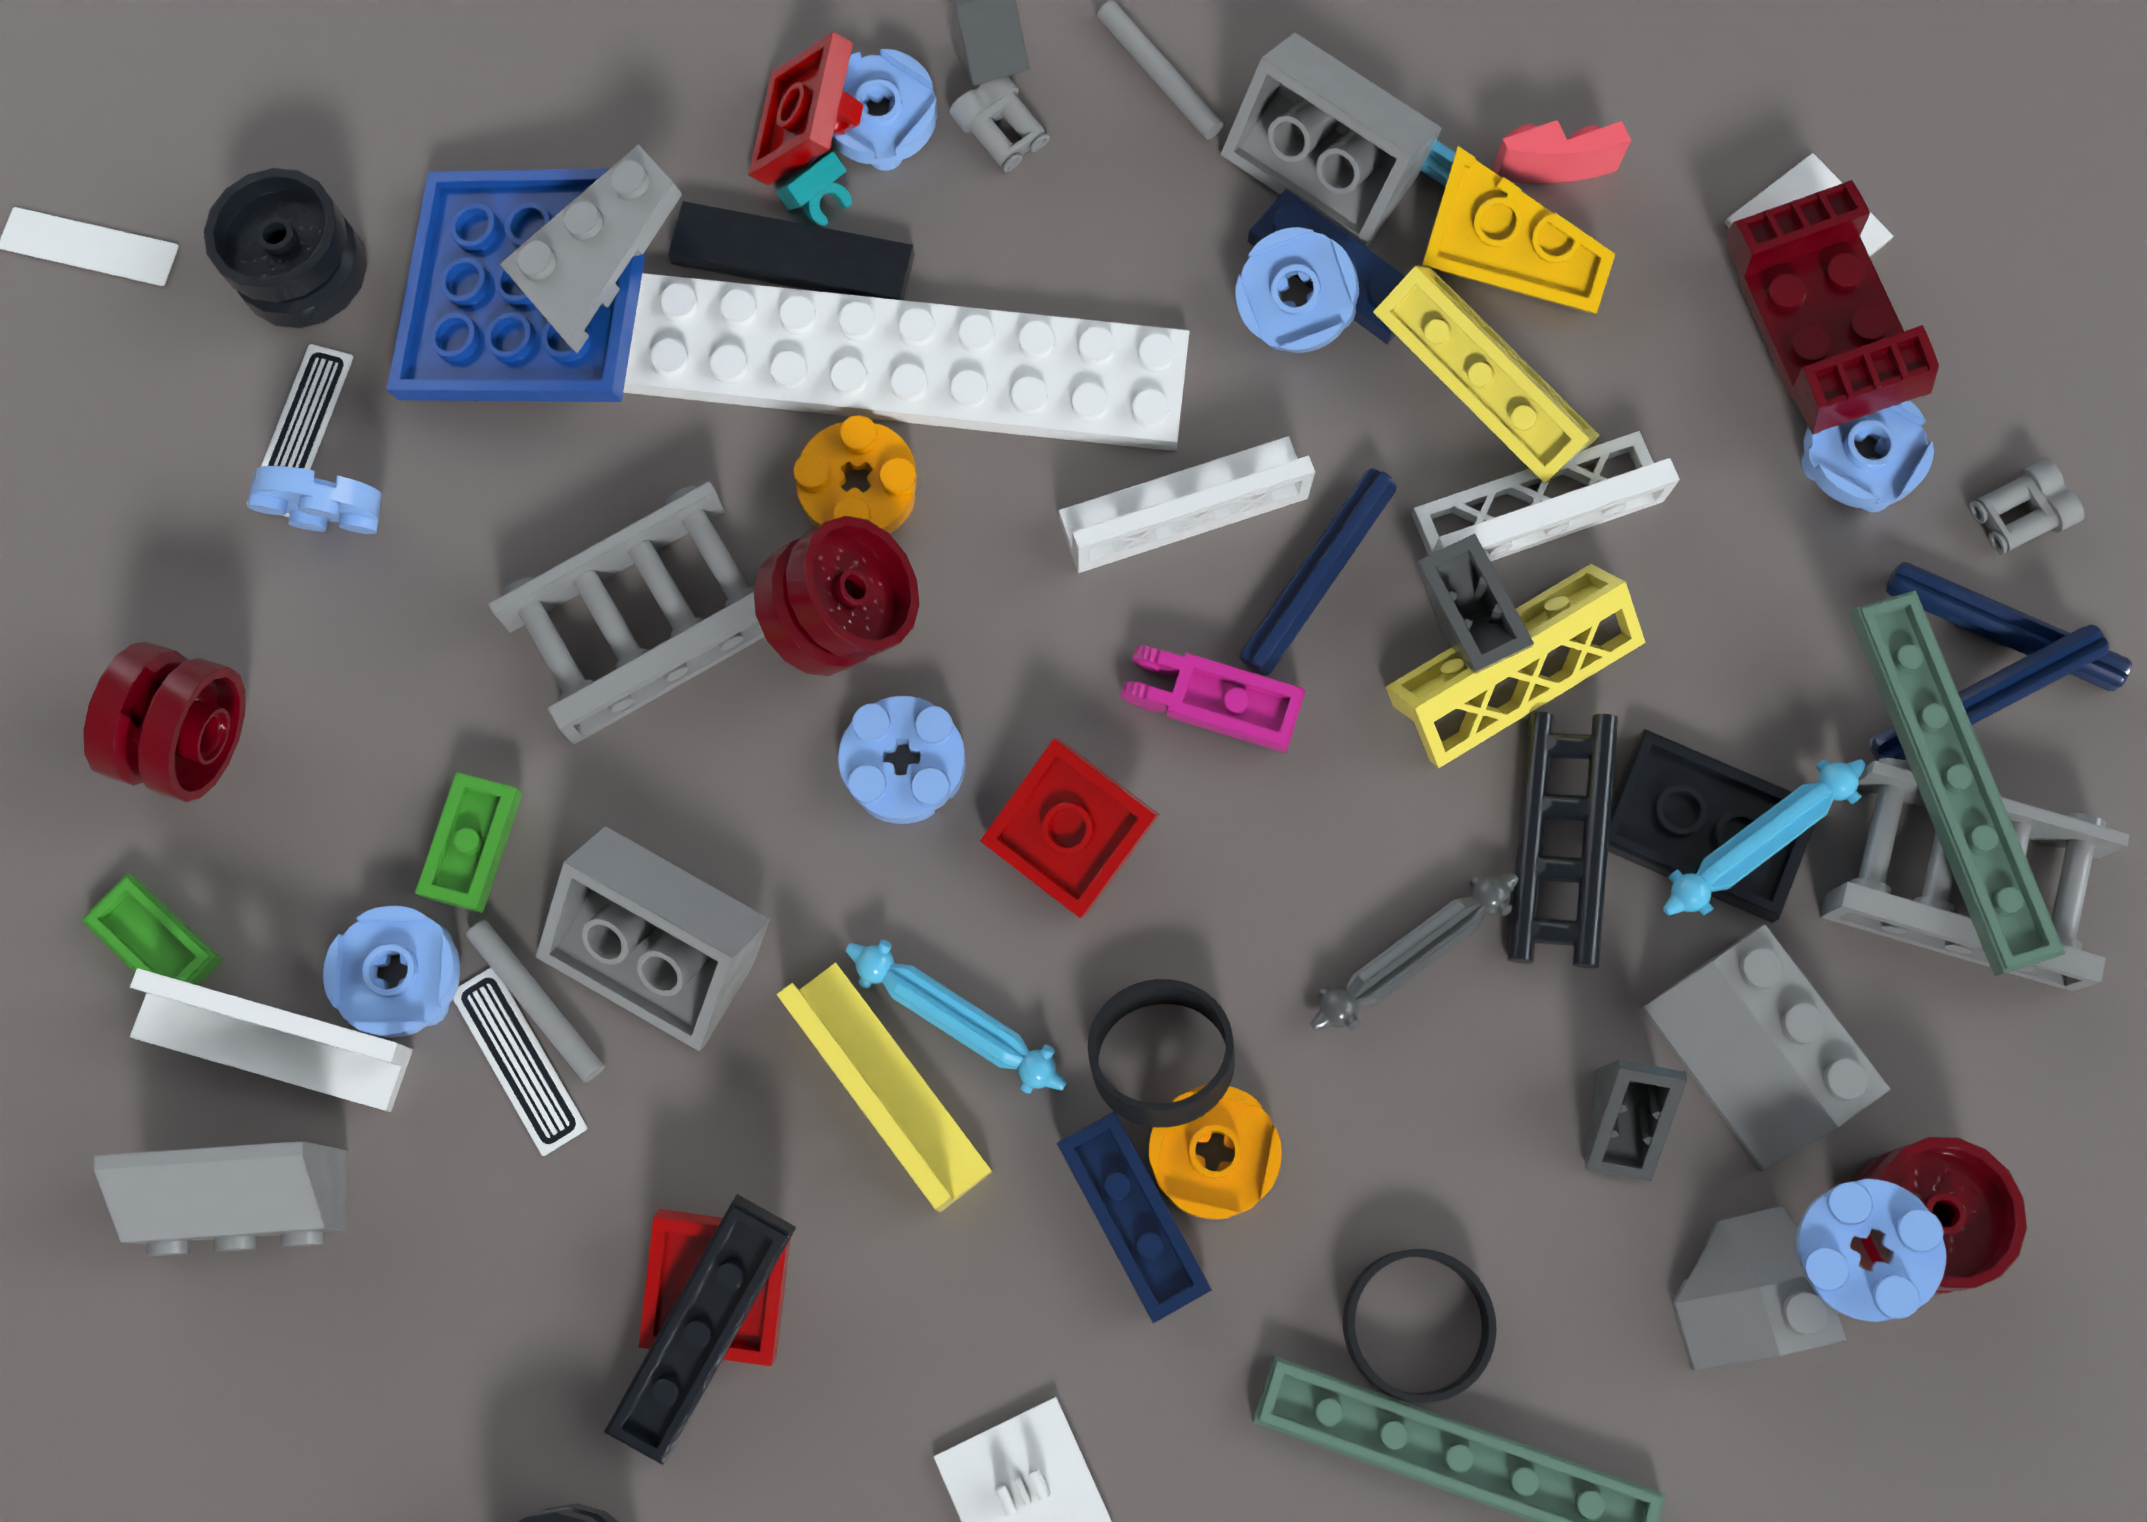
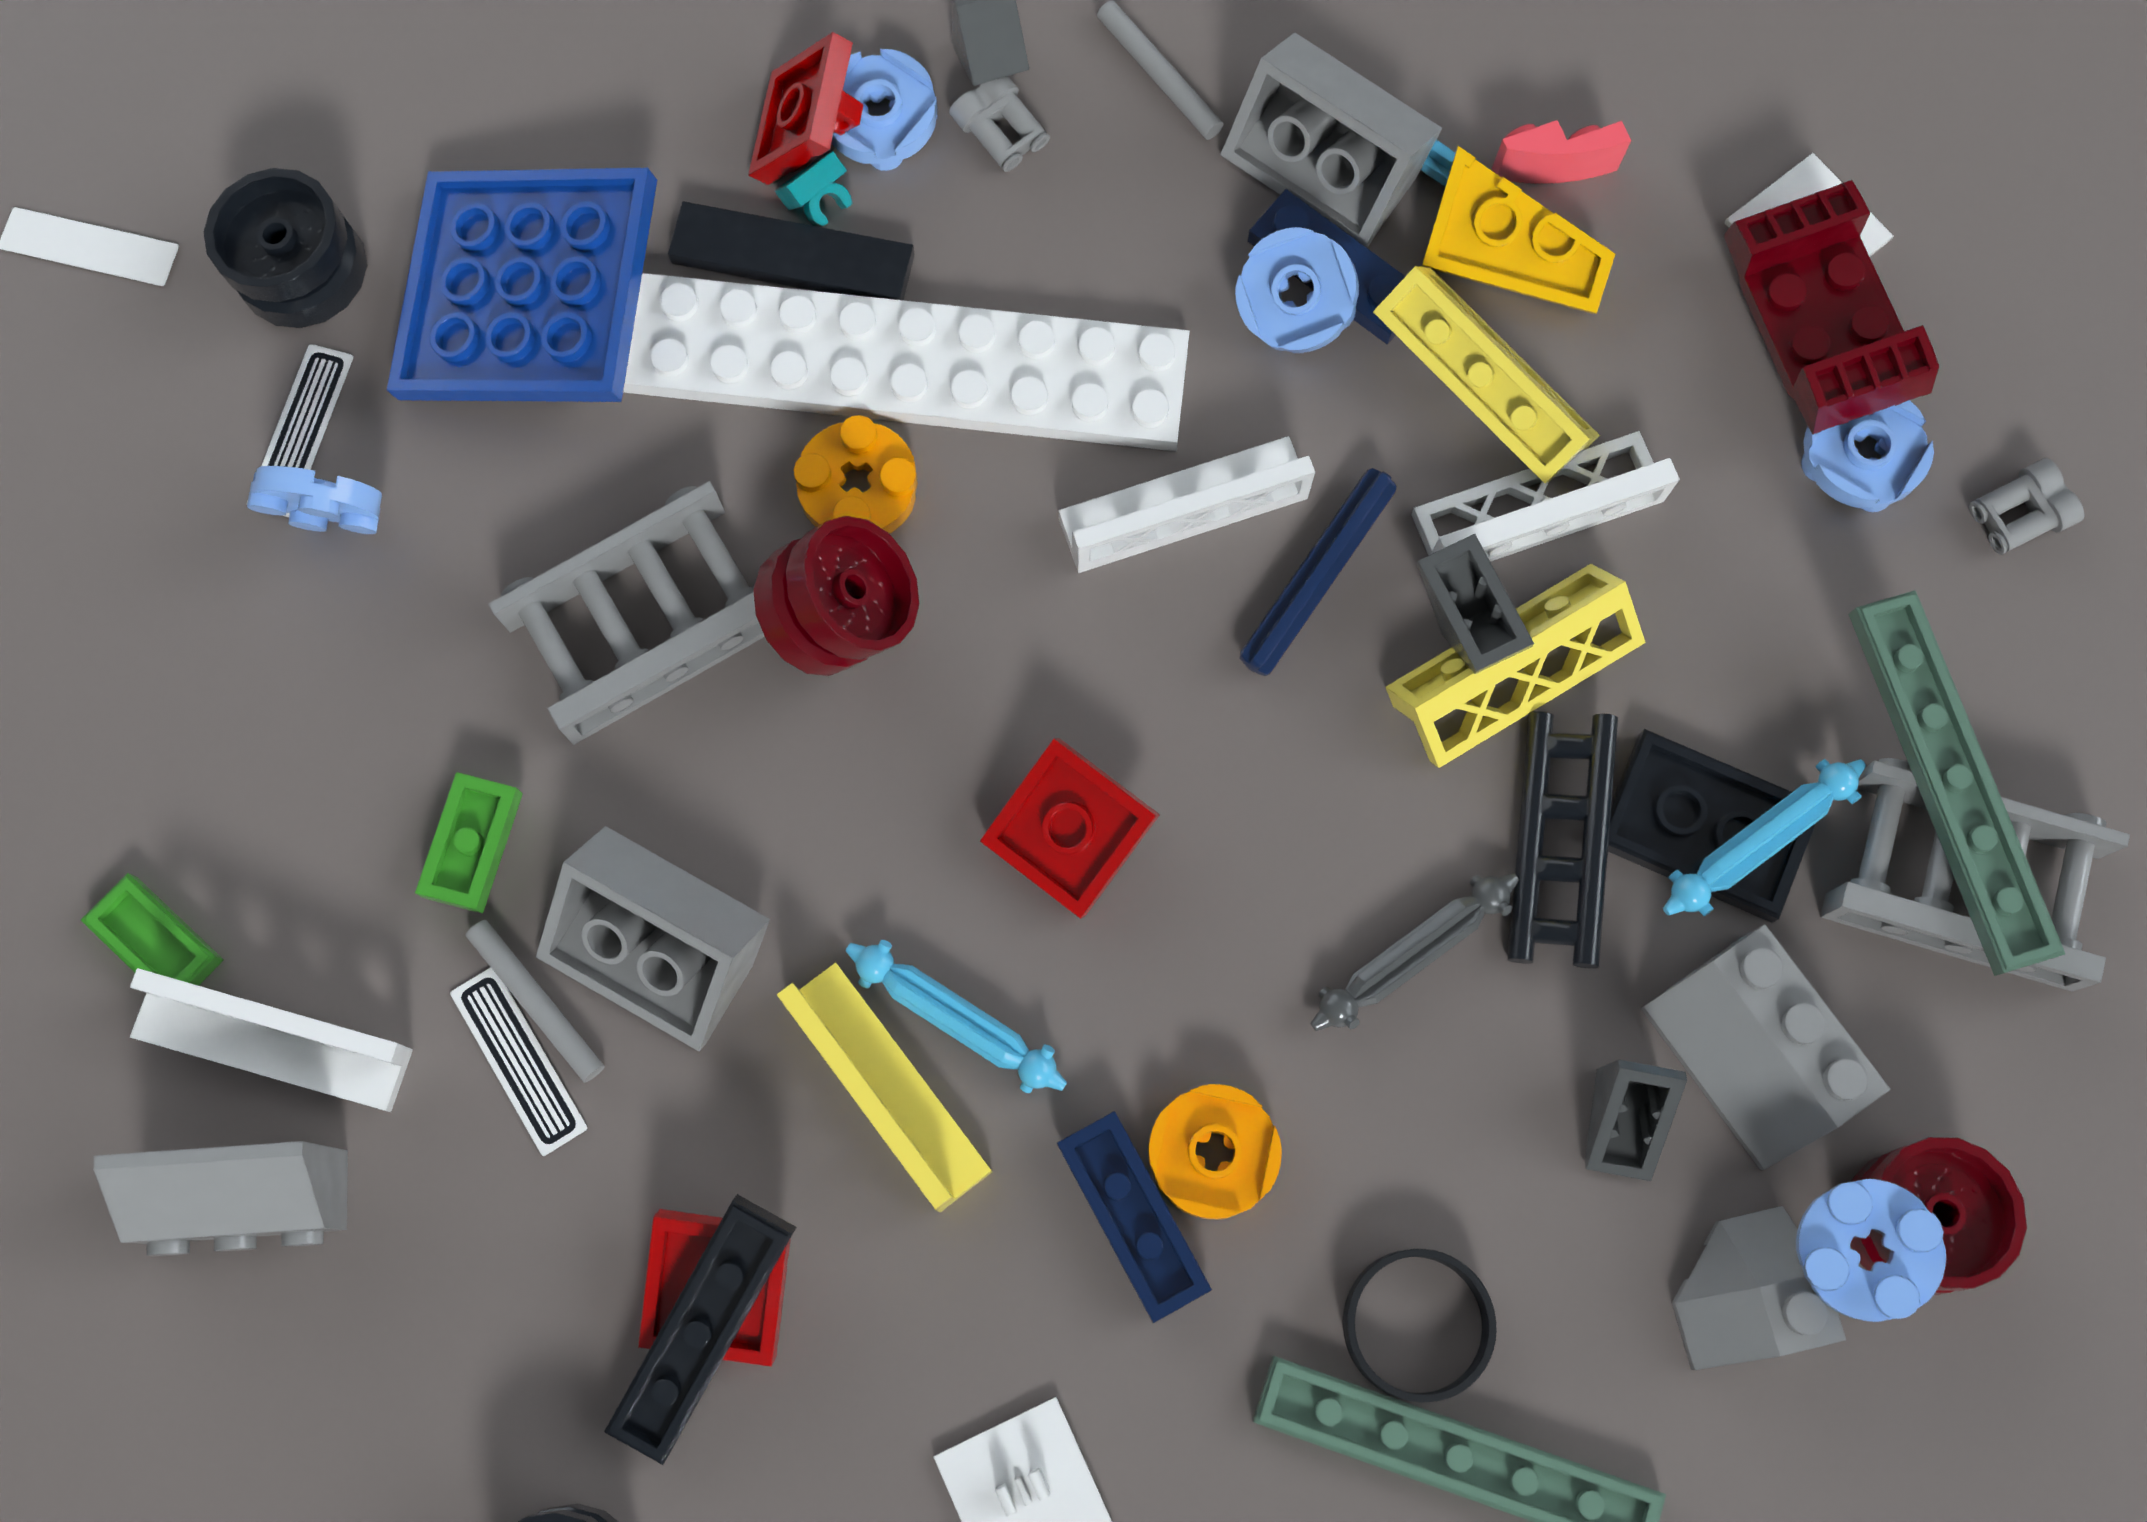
(164, 721): dark red wheel -> none
(419, 998): light blue plate -> none
(584, 249): light grey wing -> none
(878, 731): light blue plate -> none
(1151, 993): black tyre -> none
(1218, 698): dark pink hinge -> none
(1998, 621): dark blue axle -> none
(2014, 682): dark blue axle -> none

